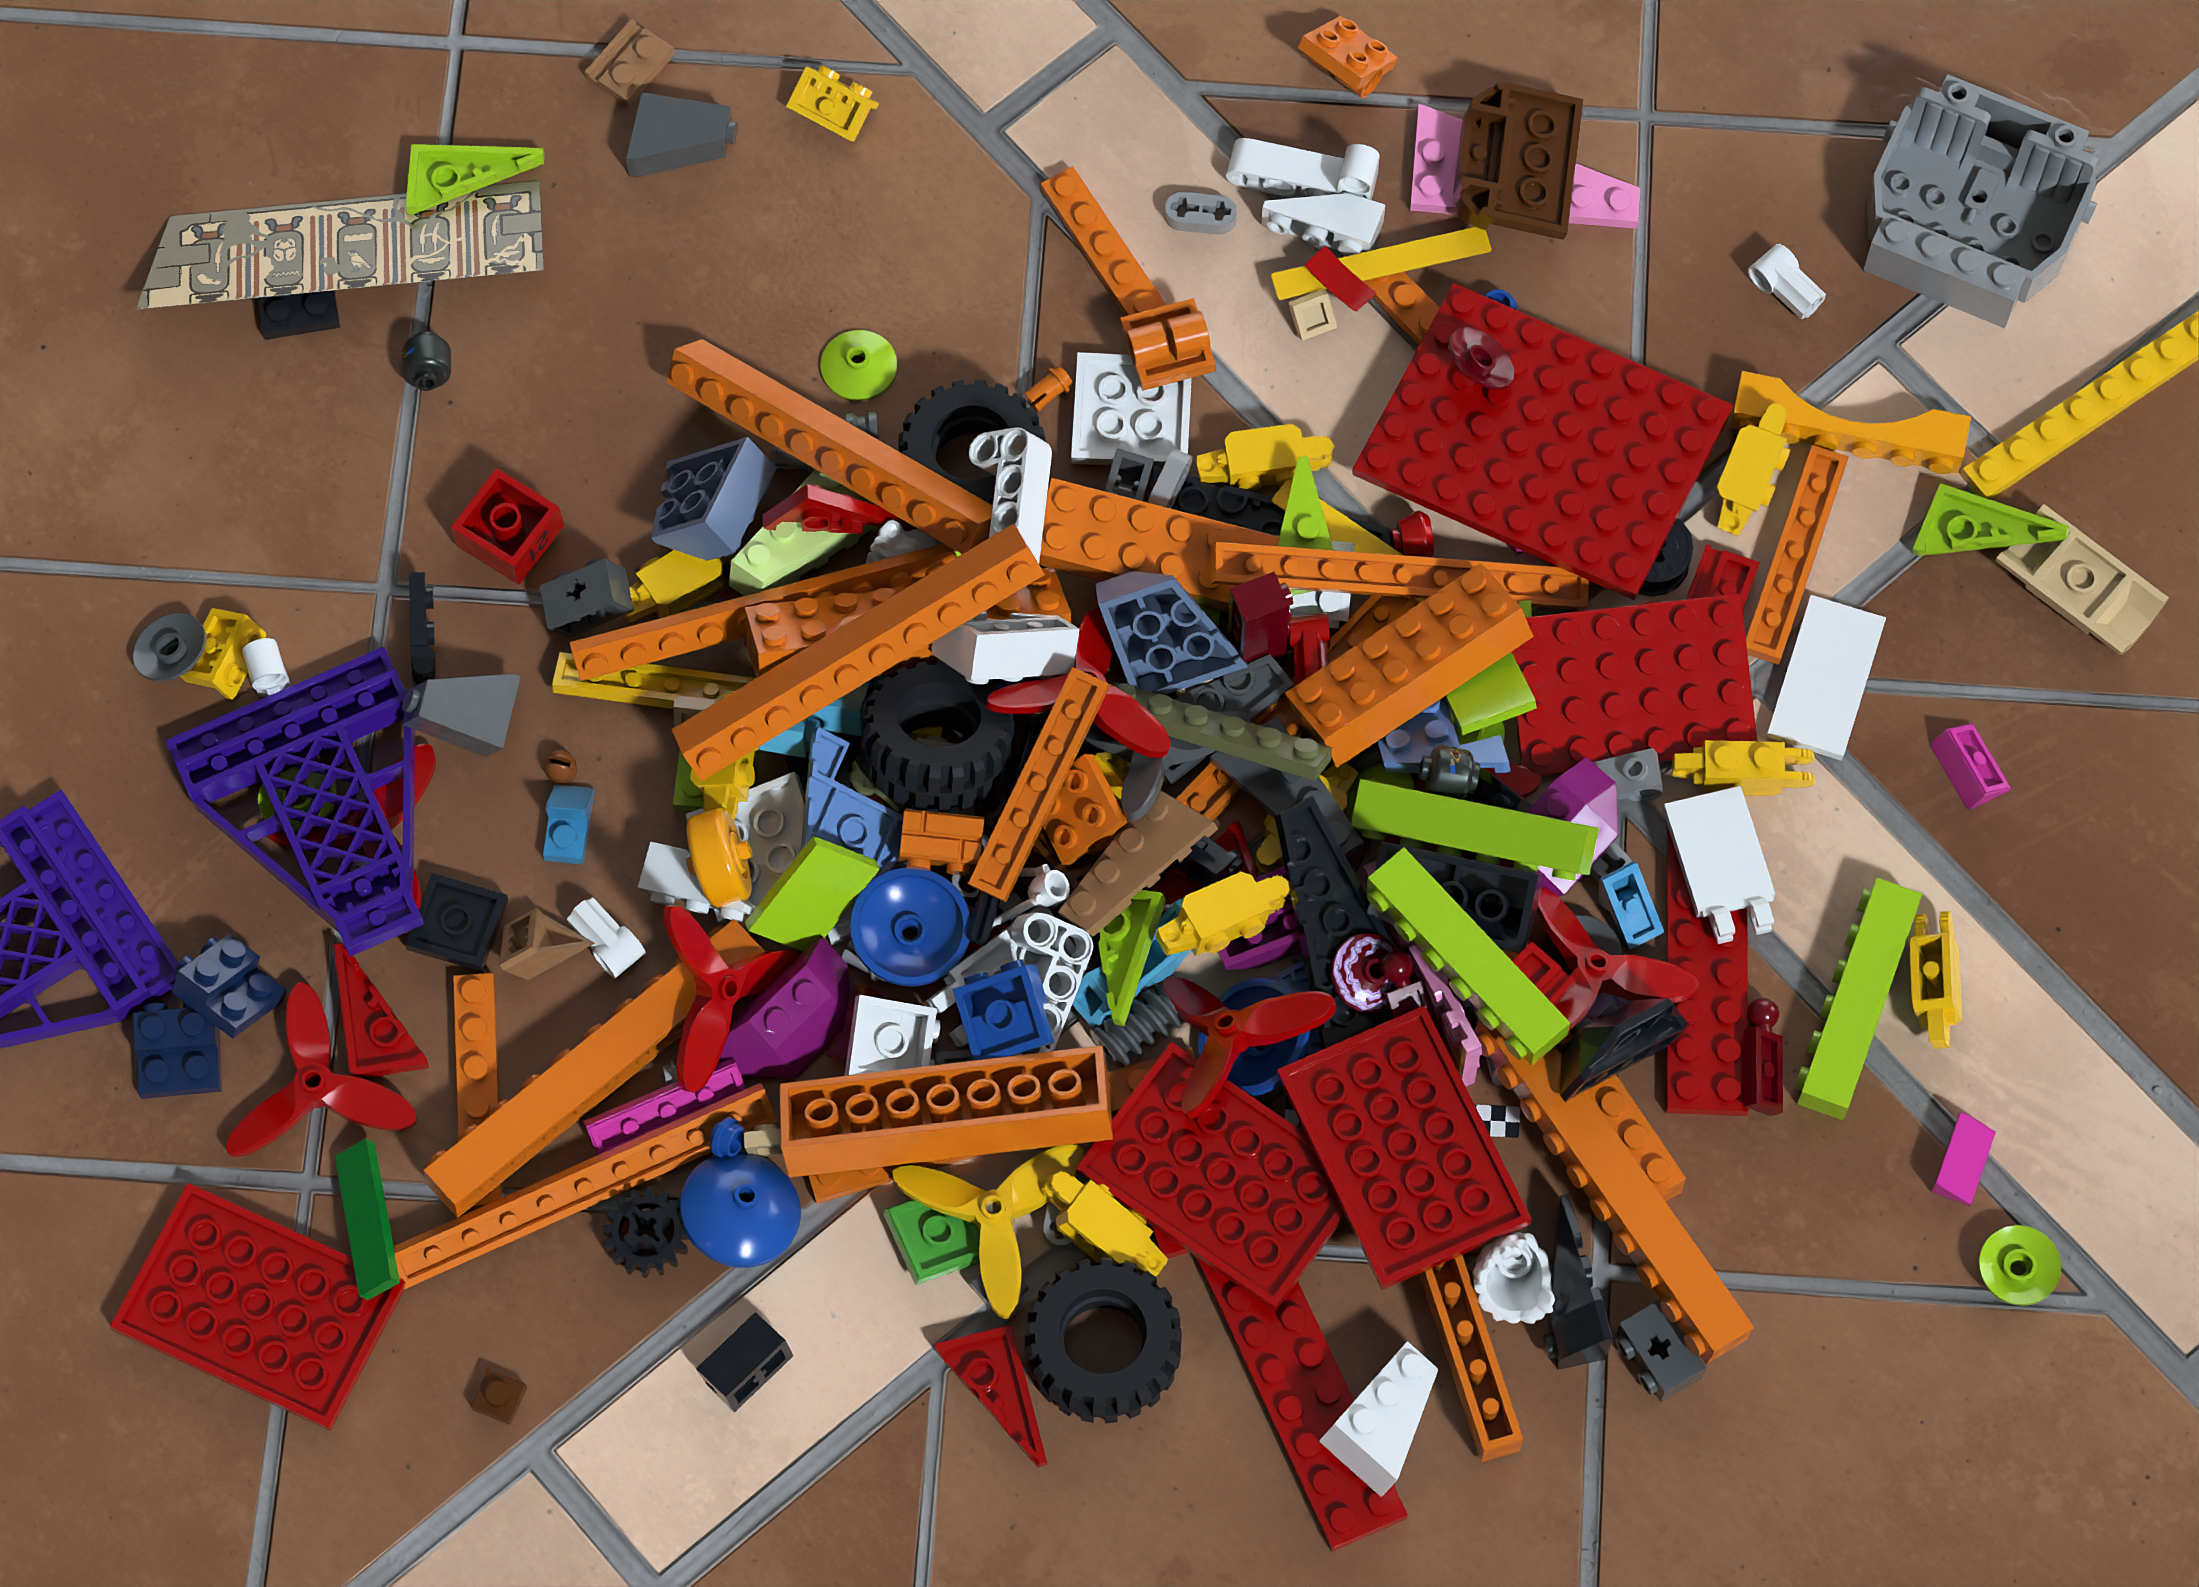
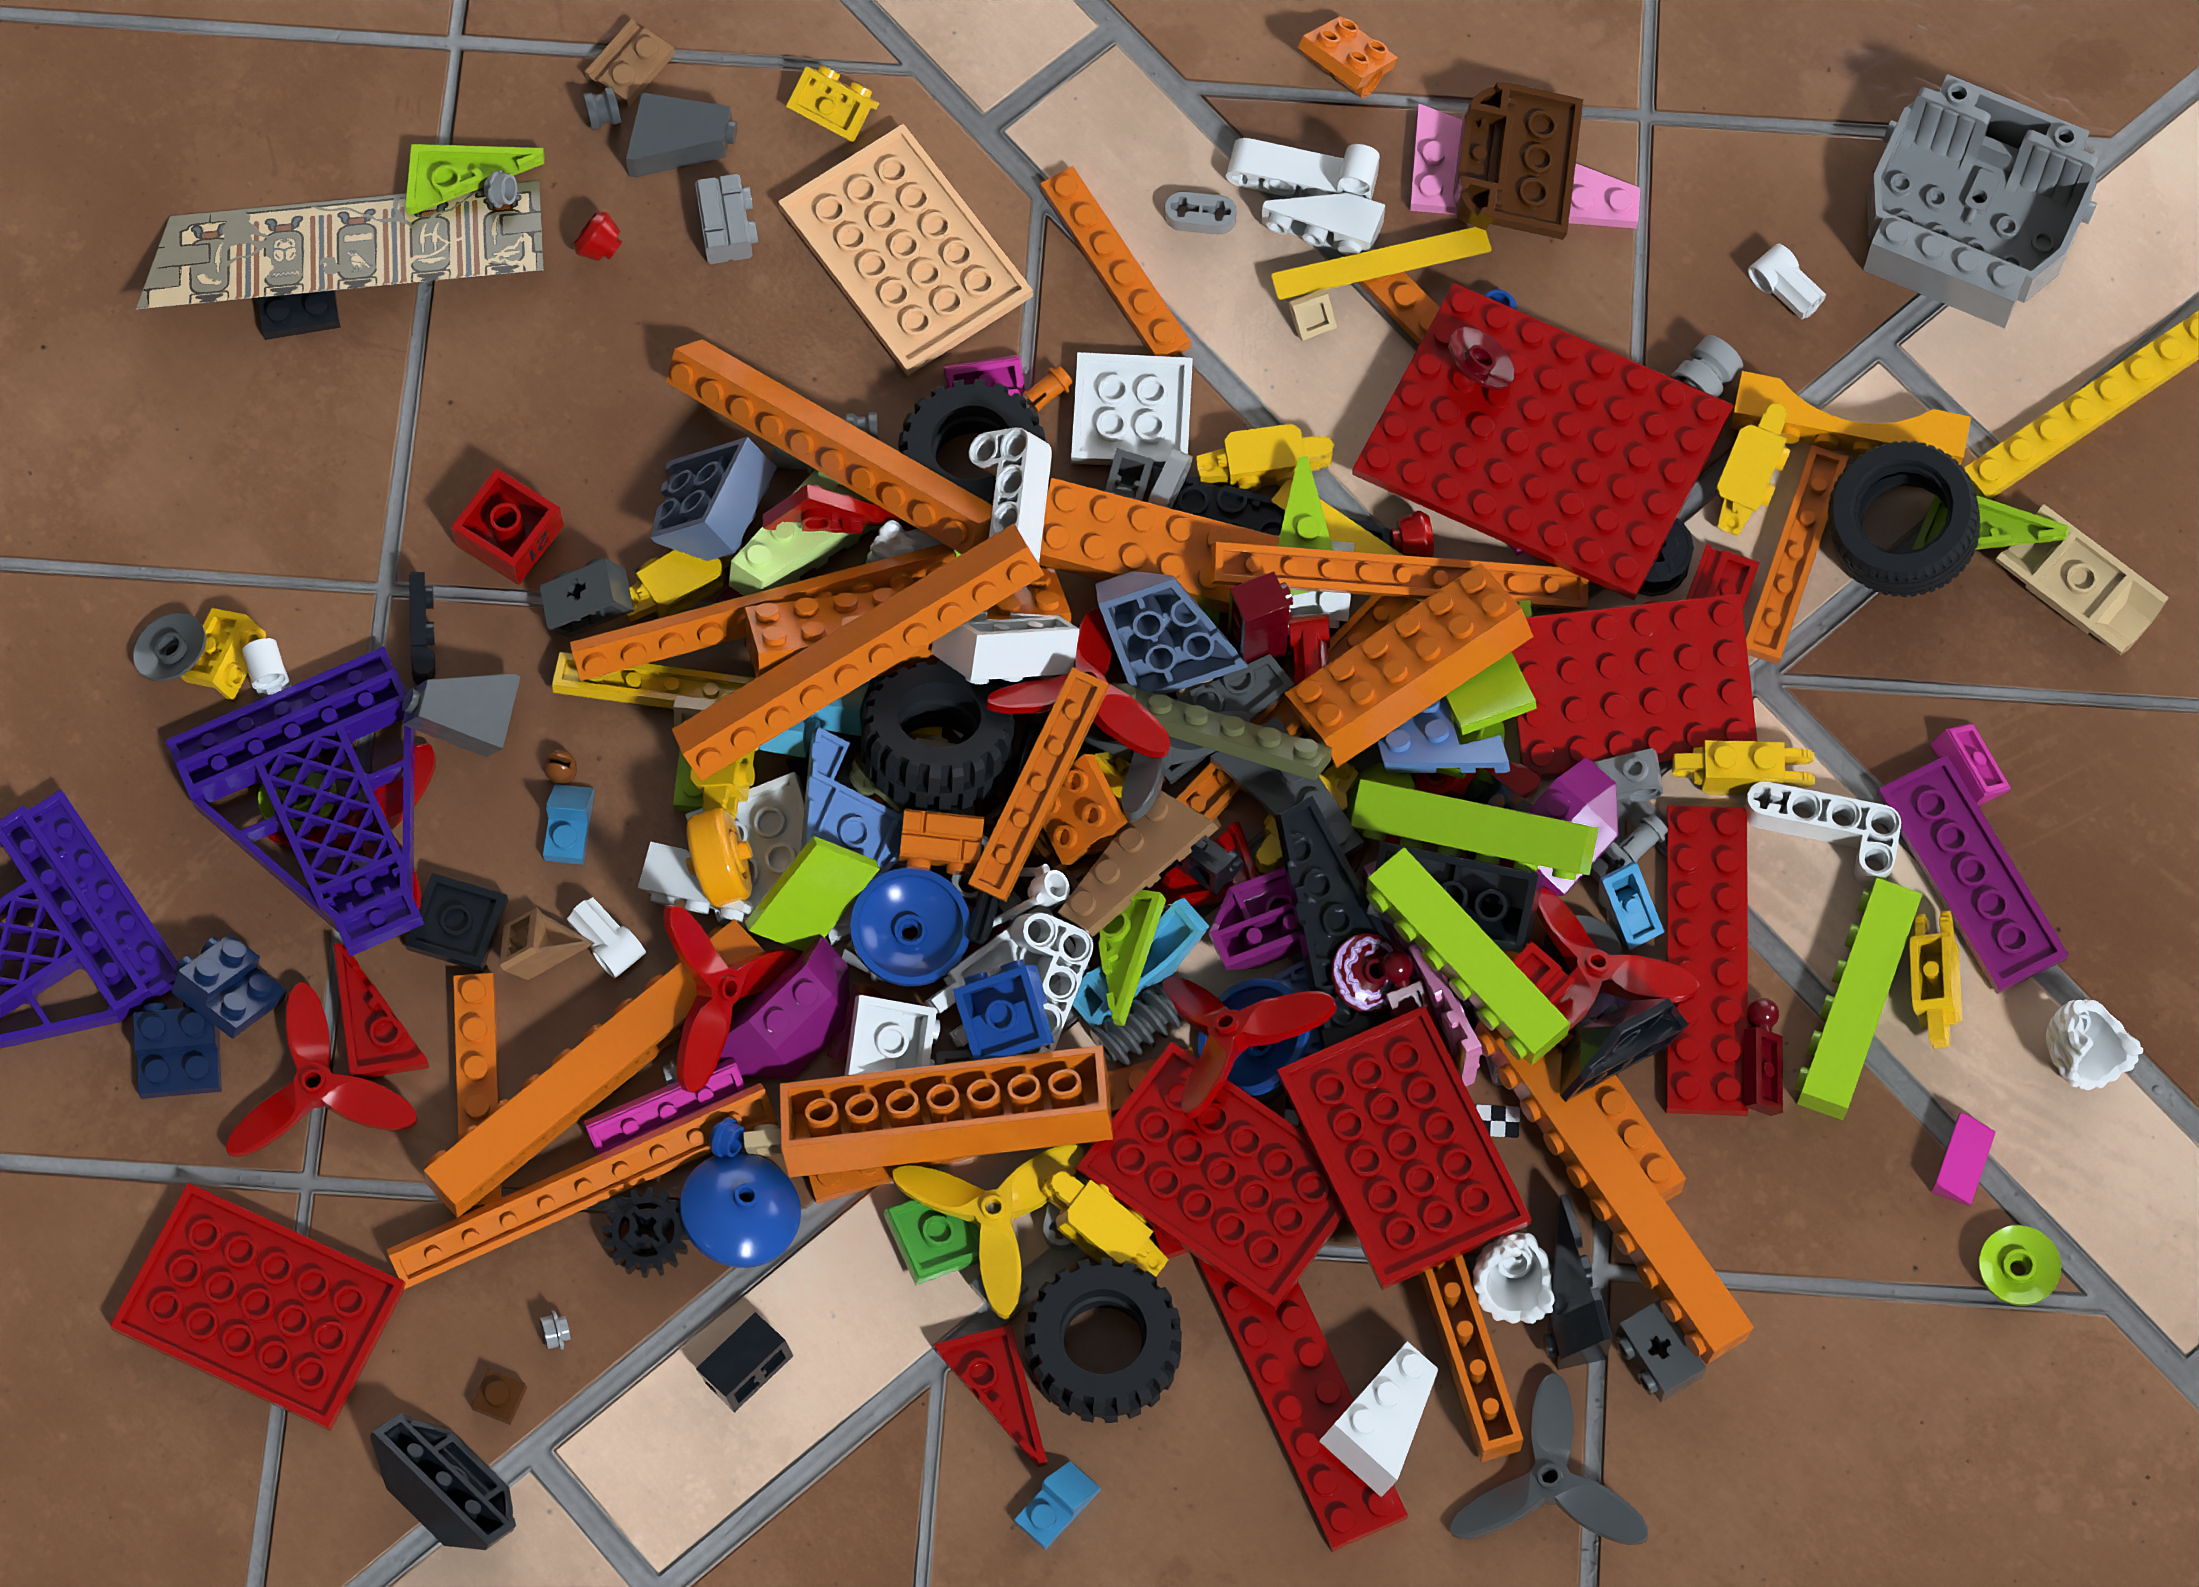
(367, 1219): green tile -> none
(426, 361): pearl dark grey head -> none
(443, 1483): none -> black wedge
(500, 188): none -> light grey plate
(554, 1330): none -> light grey plate
(598, 238): none -> red cone
(602, 108): none -> dark grey wheel
(725, 219): none -> light grey brick
(863, 379): lime dish -> none
(905, 249): none -> light nougat plate
(999, 370): none -> dark pink slope
(1057, 1504): none -> dark azure slope
(1168, 344): orange plate -> none
(1223, 913): yellow hinge -> none
(1339, 279): red sticker -> none
(1449, 772): pearl dark grey head -> none
(1580, 1498): none -> dark grey piece
(1644, 837): none -> light grey pin
(1711, 367): none -> light grey wheel
(1721, 860): white tile -> none
(1821, 826): none -> white beam
(1826, 677): white tile -> none
(1891, 468): none -> black tyre
(1973, 875): none -> magenta plate
(2090, 1045): none -> white hair

